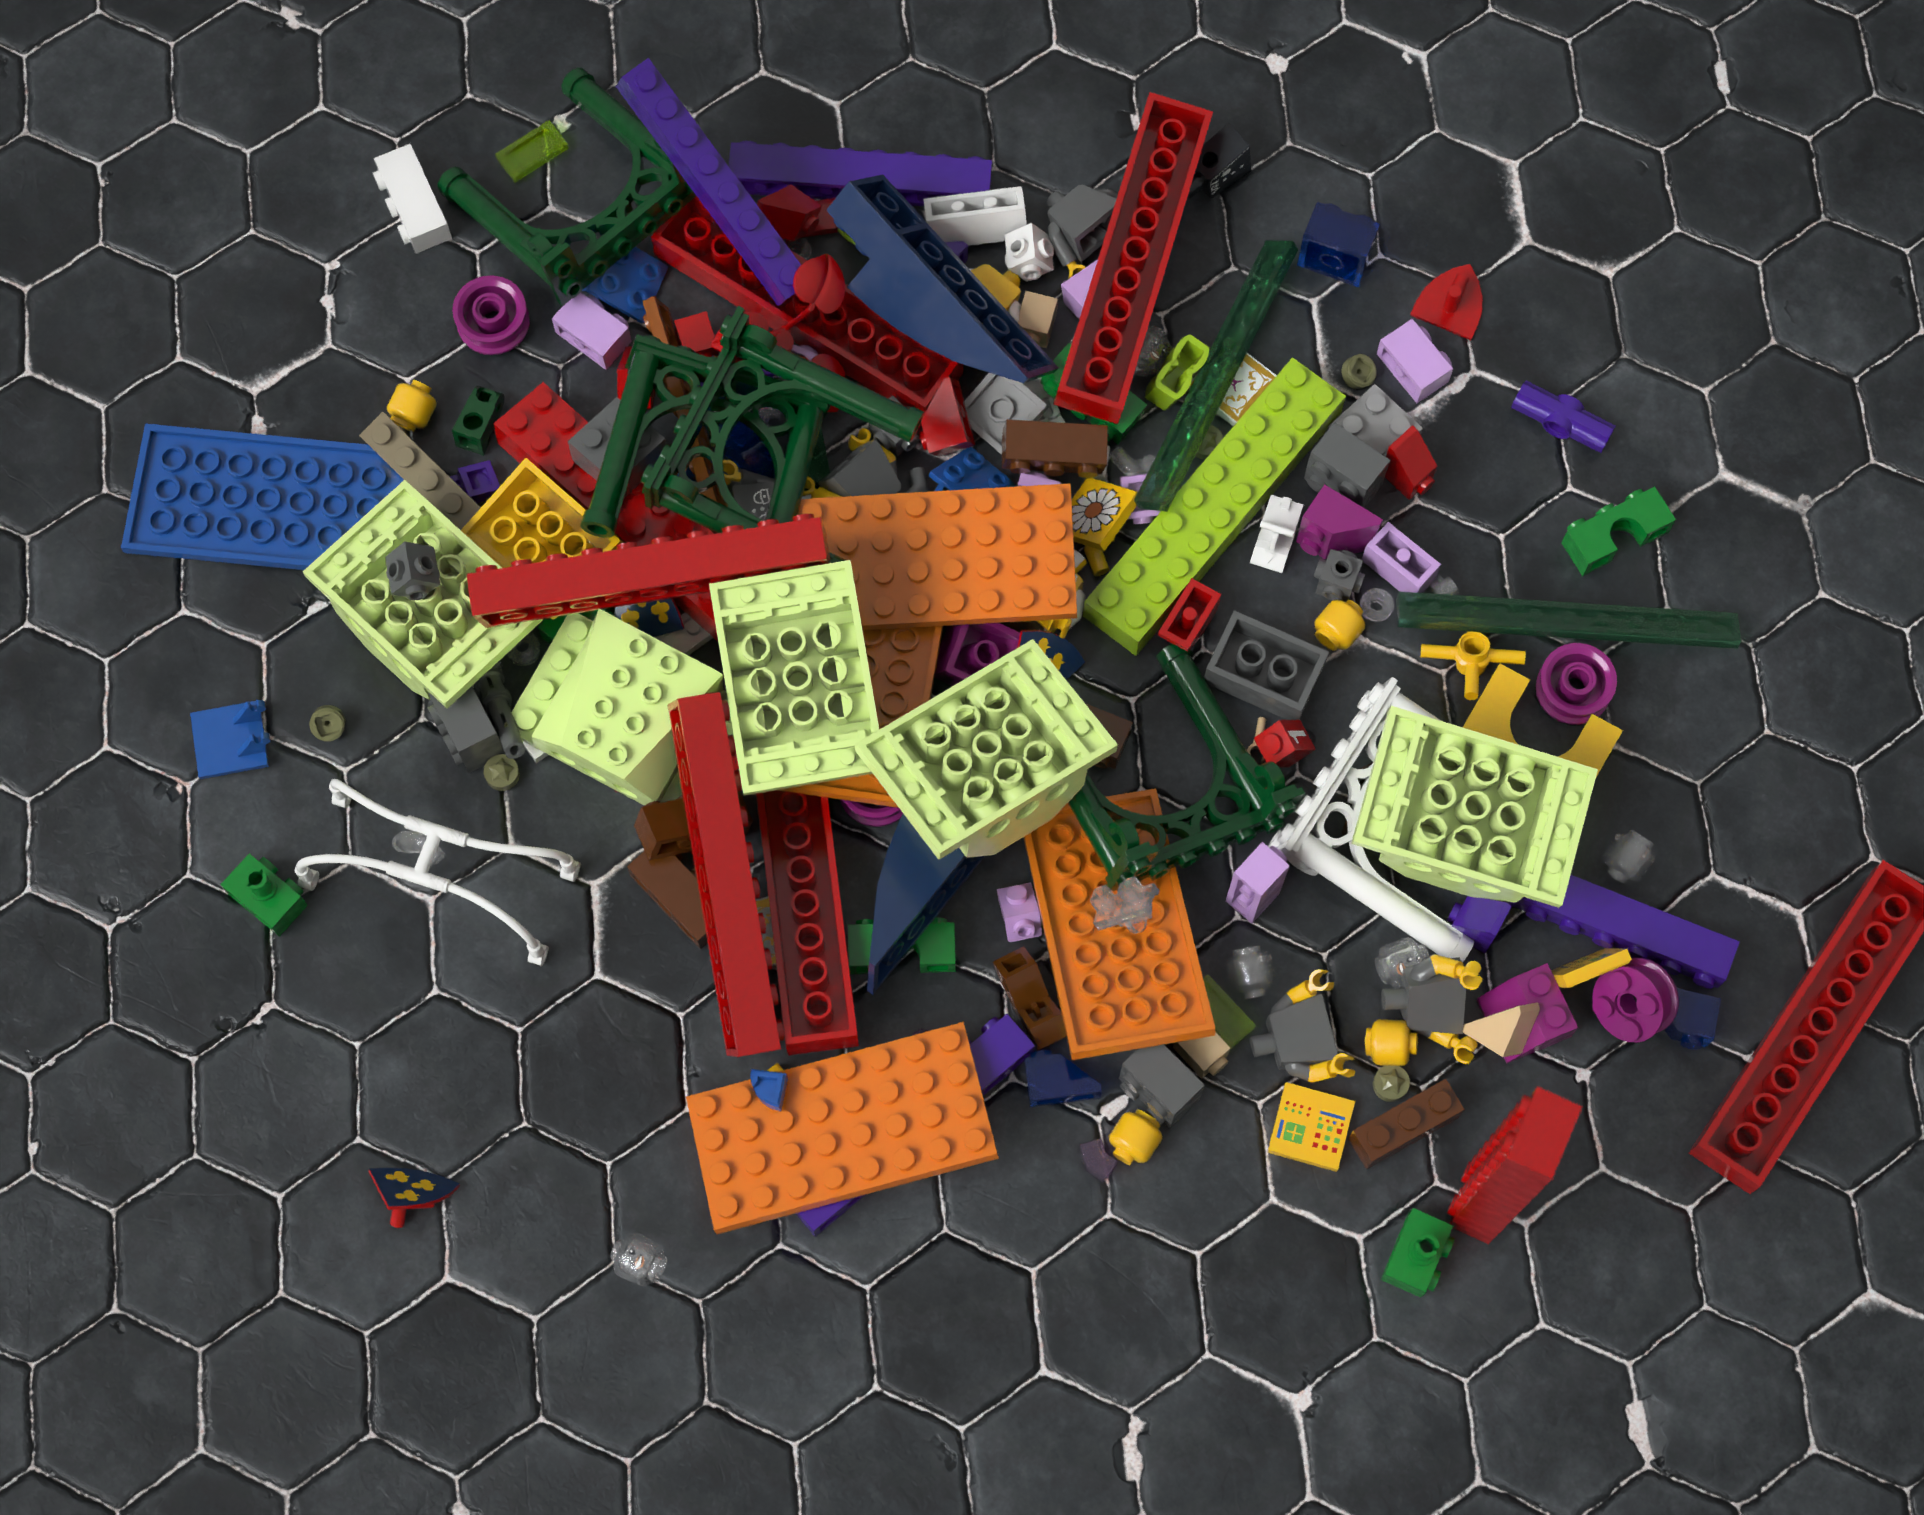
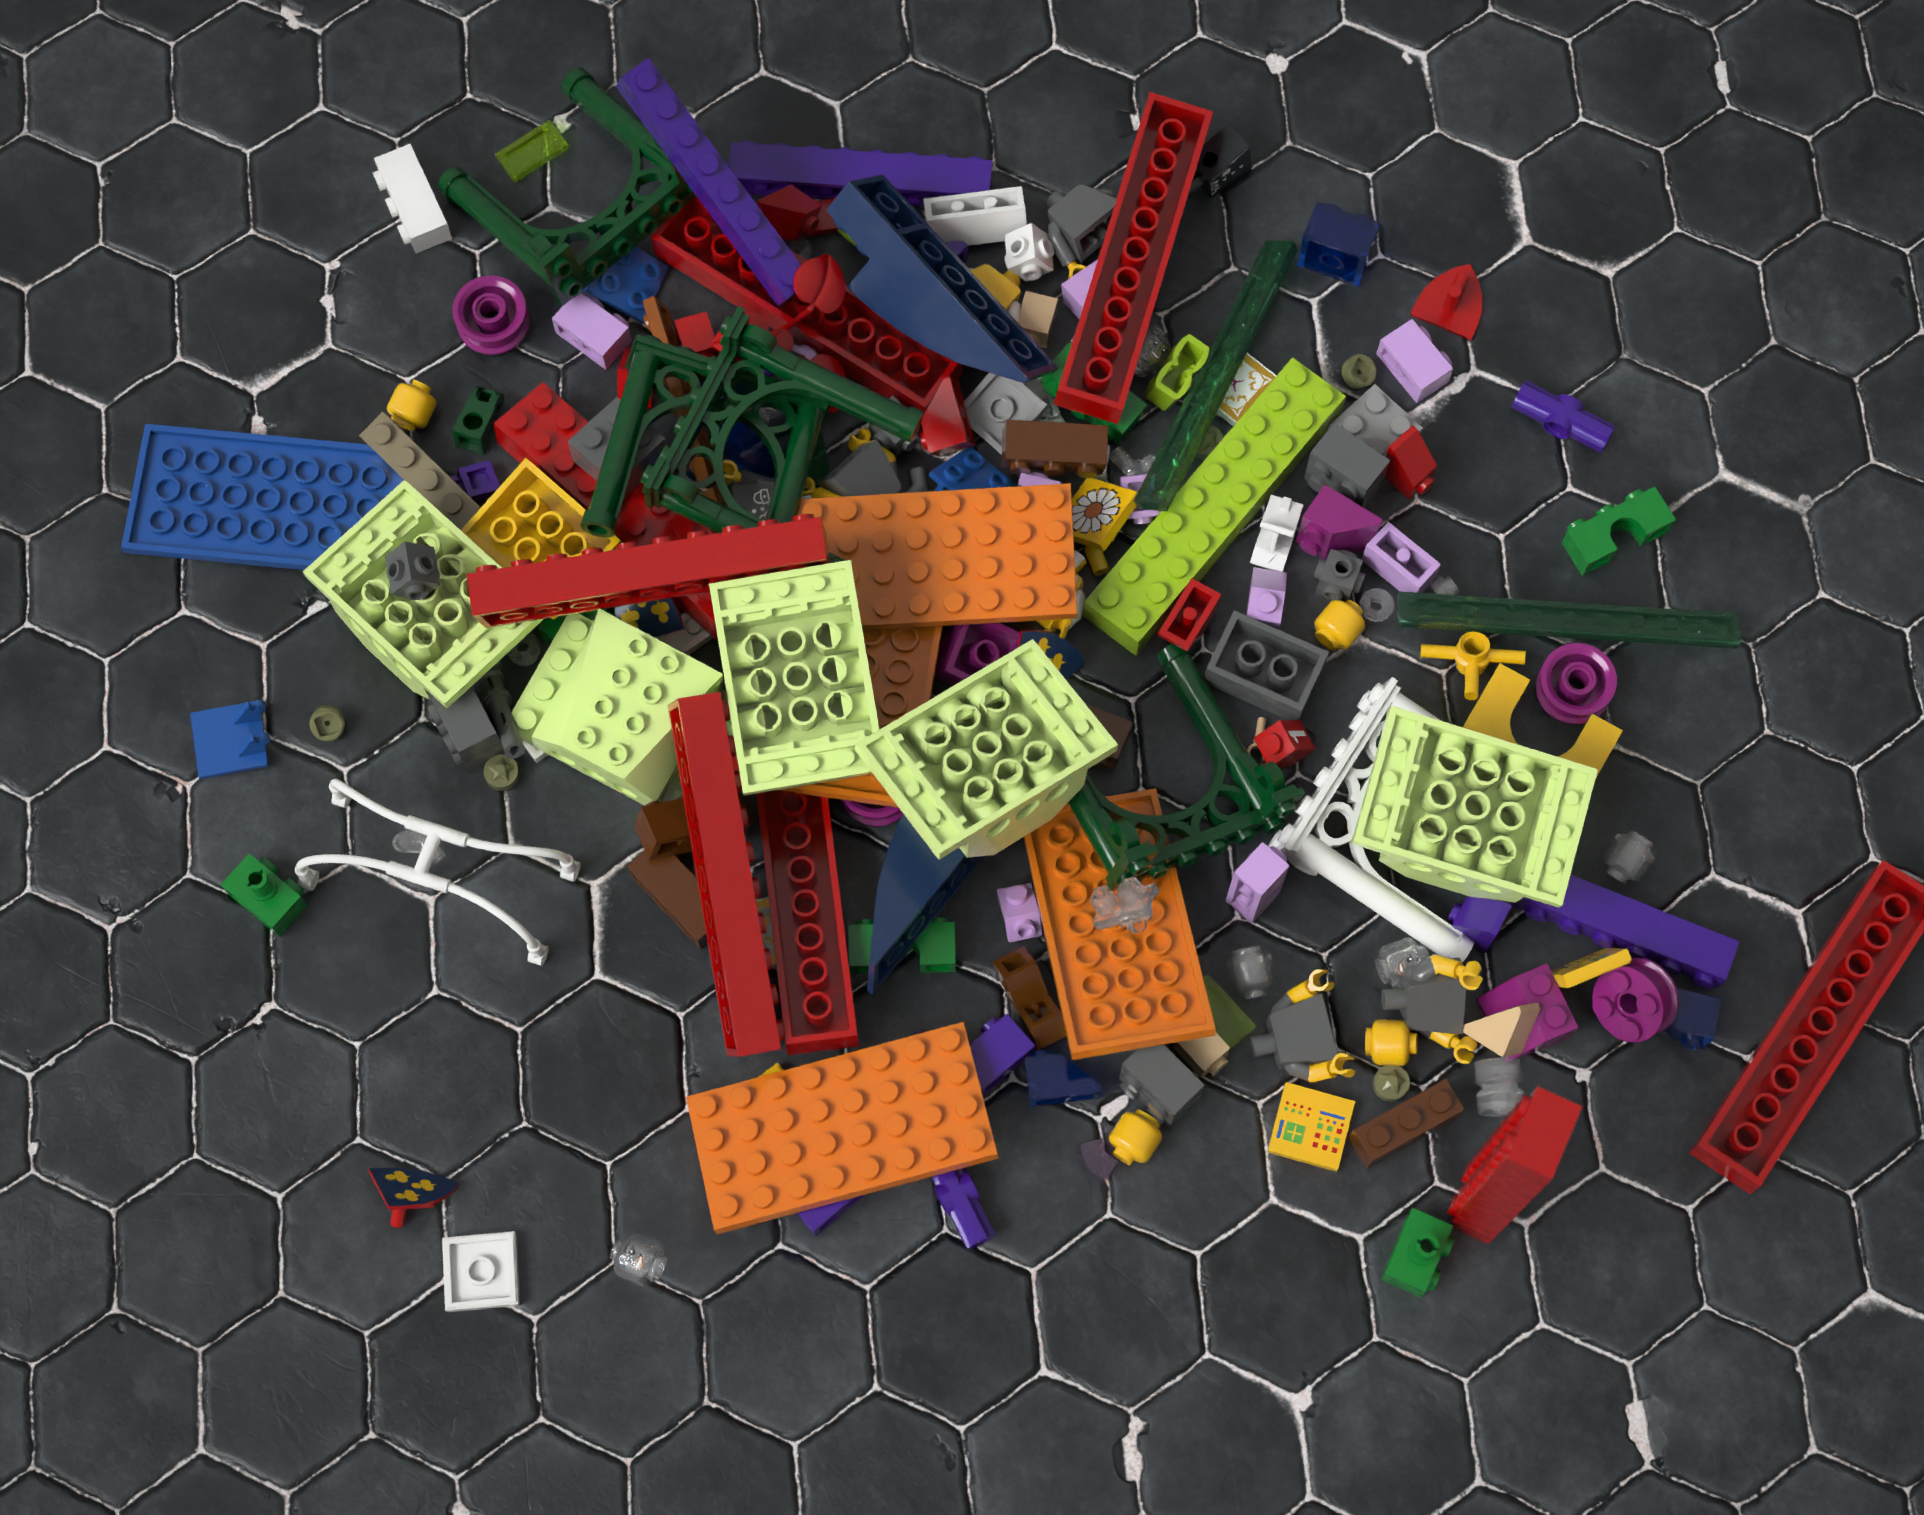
(480, 1271): none -> white tile
(769, 1087): blue tile -> none
(961, 1202): none -> dark purple piece
(1267, 596): none -> lavender slope
(1499, 1085): none -> clear wheel

